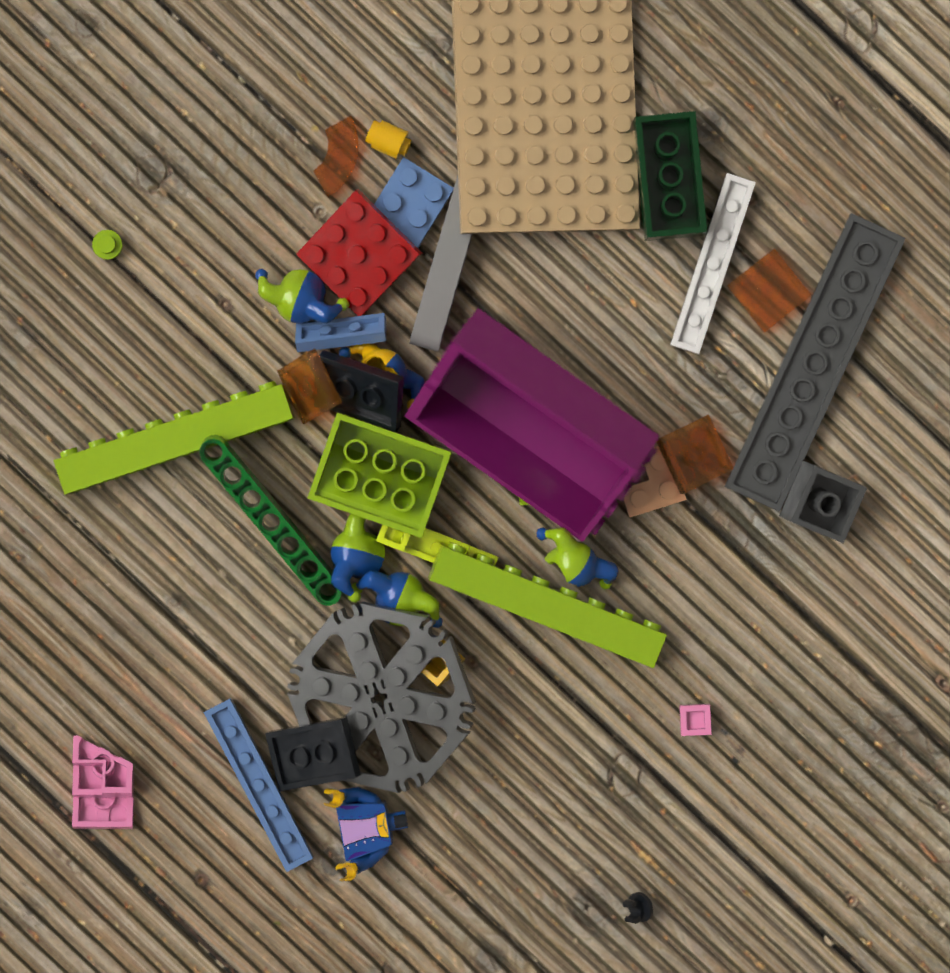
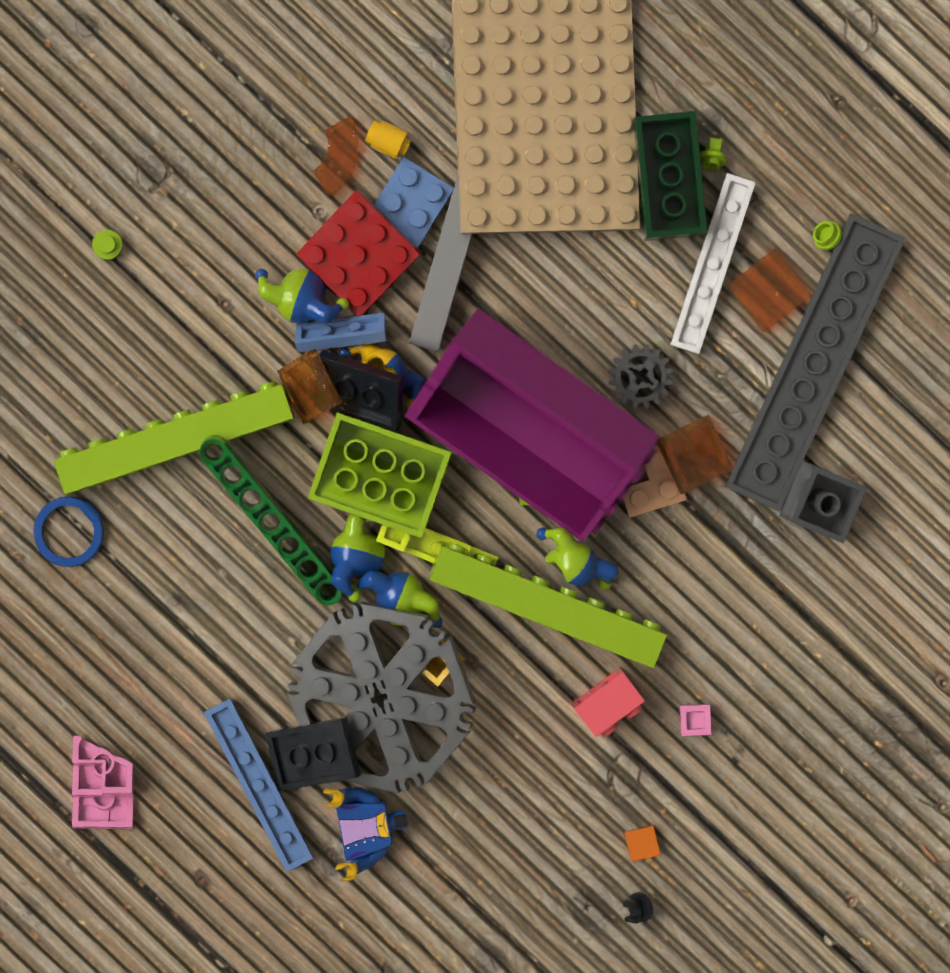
(89, 511): none -> blue piece
(608, 703): none -> coral brick
(642, 843): none -> orange tile
(648, 365): none -> dark grey gear
(712, 157): none -> lime plate
(827, 235): none -> lime plate

